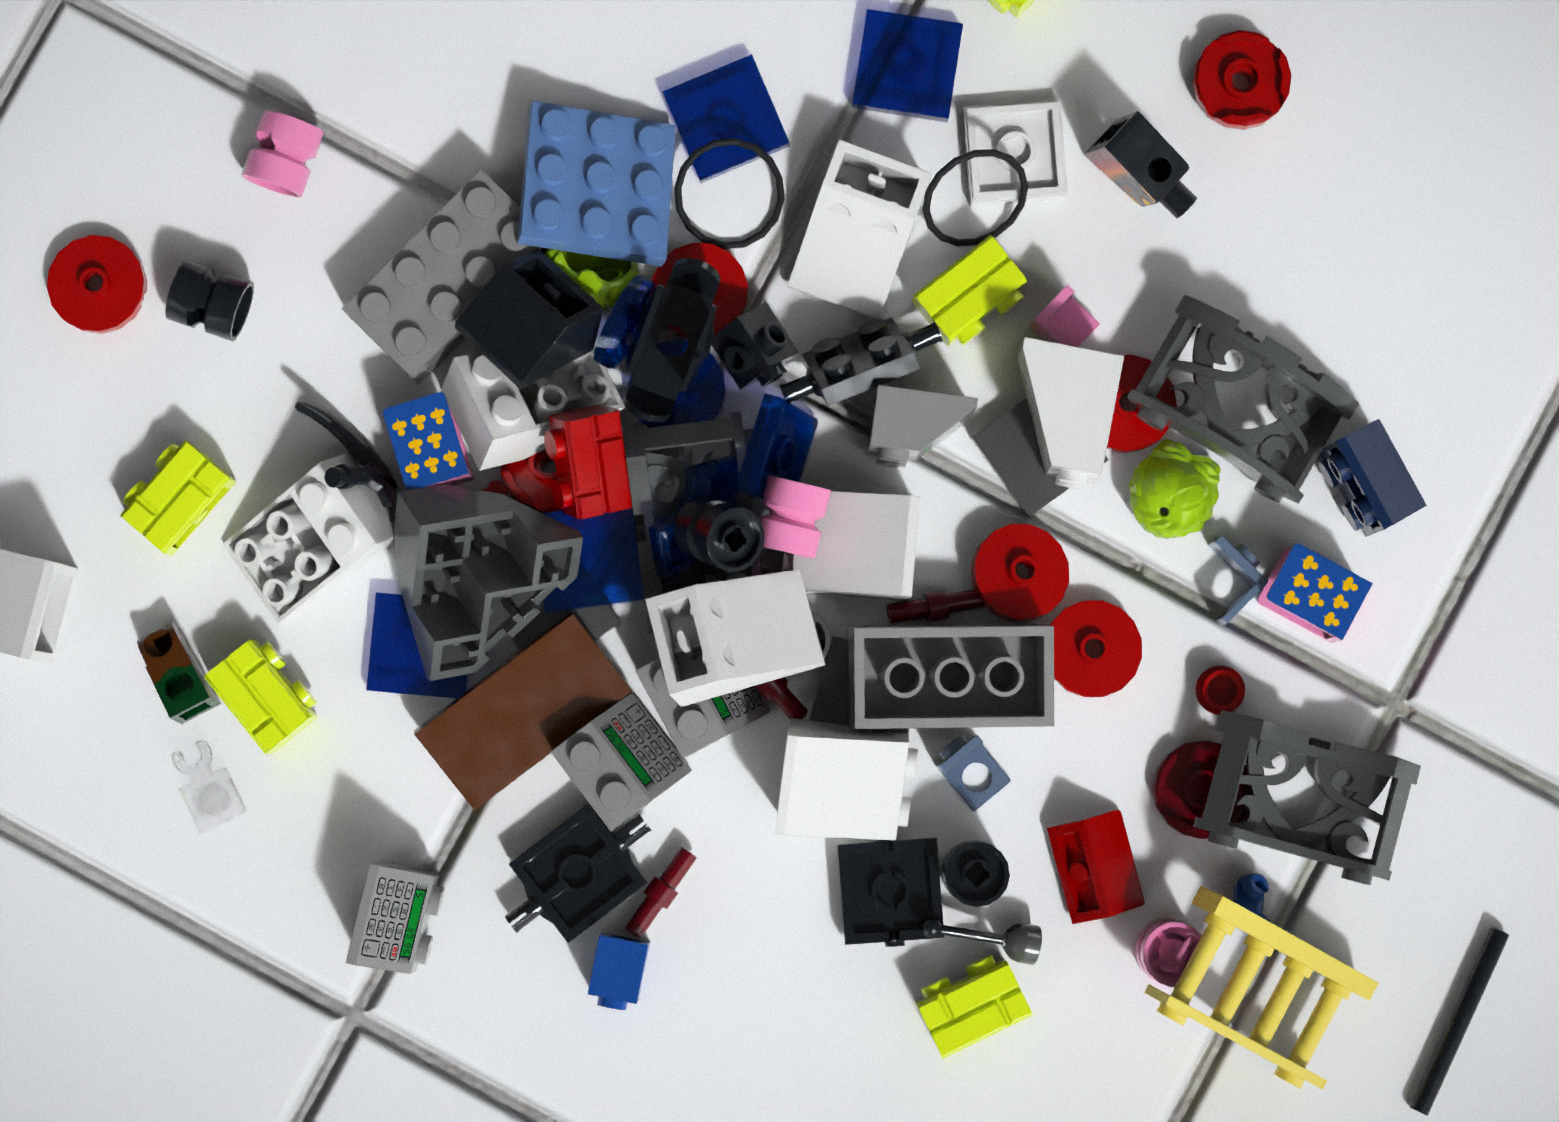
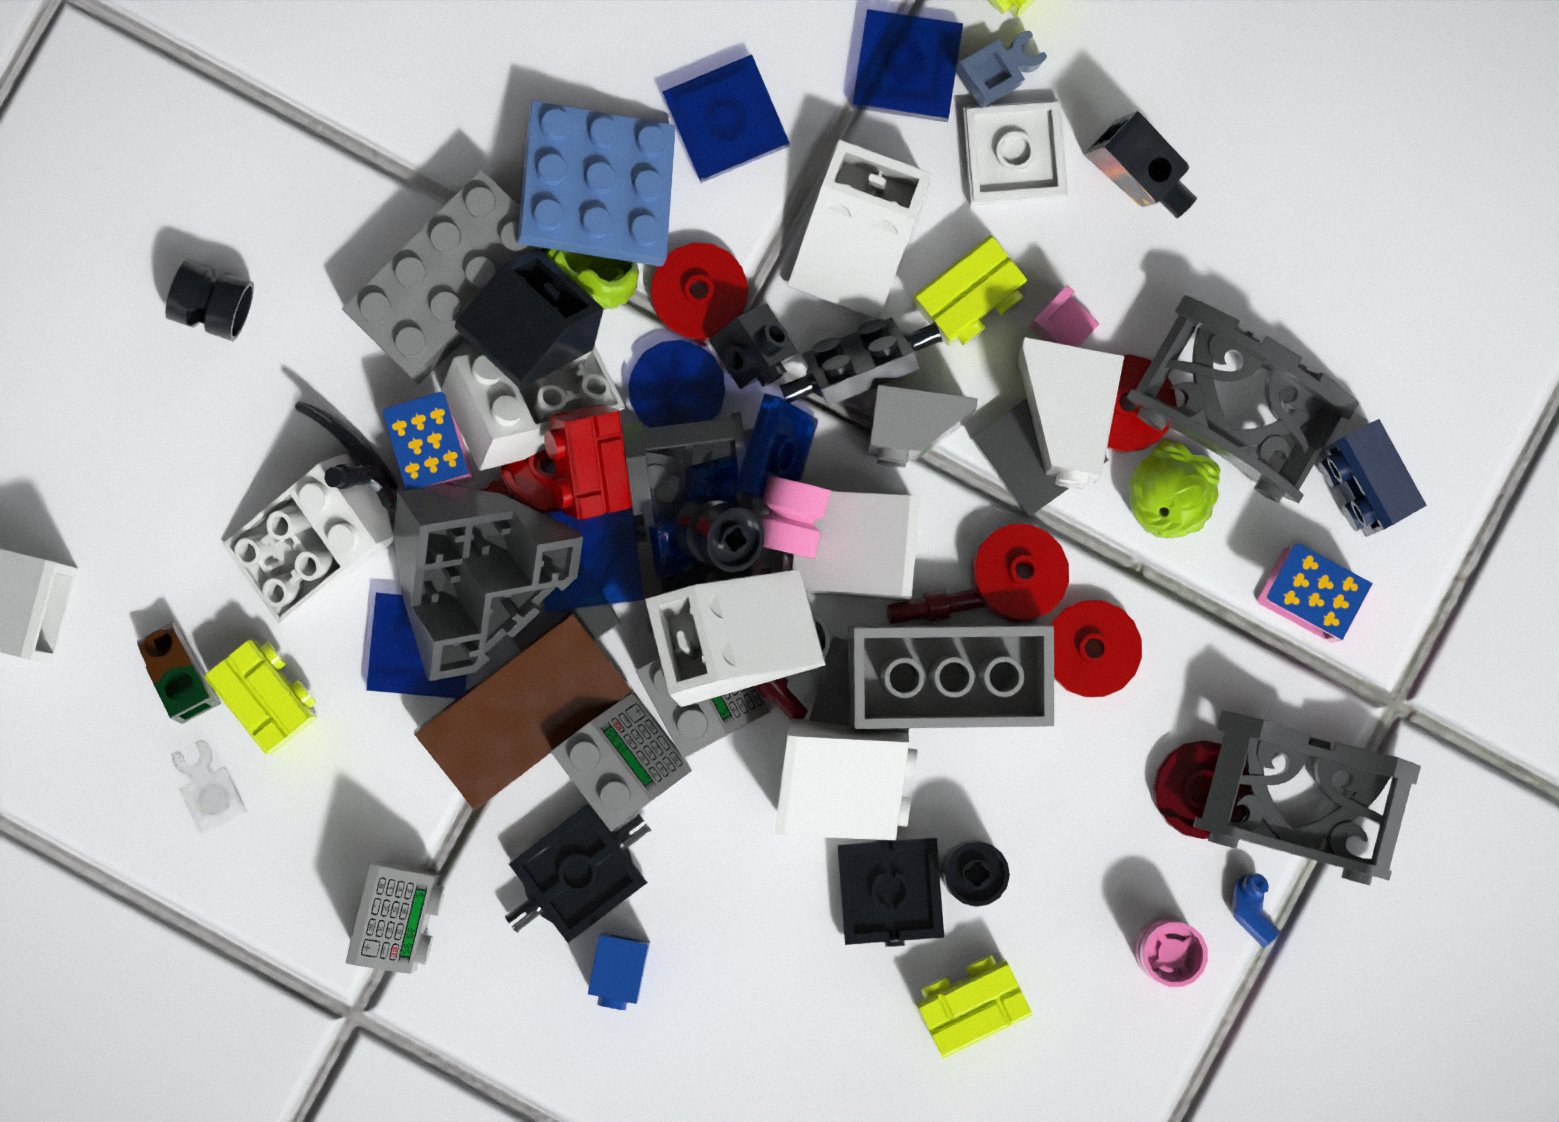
(114, 302): red plate -> none
(176, 497): neon yellow brick -> none
(282, 153): bright pink wheel -> none
(622, 322): clear blue tile -> none
(660, 892): dark red bar -> none
(684, 305): black piece -> none
(728, 142): black piece -> none
(950, 165): black piece -> none
(958, 756): sand blue bracket -> none
(997, 72): none -> sand blue plate
(1020, 941): hinge -> none
(1096, 867): red panel -> none
(1220, 689): red plate -> none
(1244, 565): sand blue bracket -> none
(1245, 55): red plate -> none
(1299, 962): light yellow fence -> none
(1459, 1021): black bar -> none

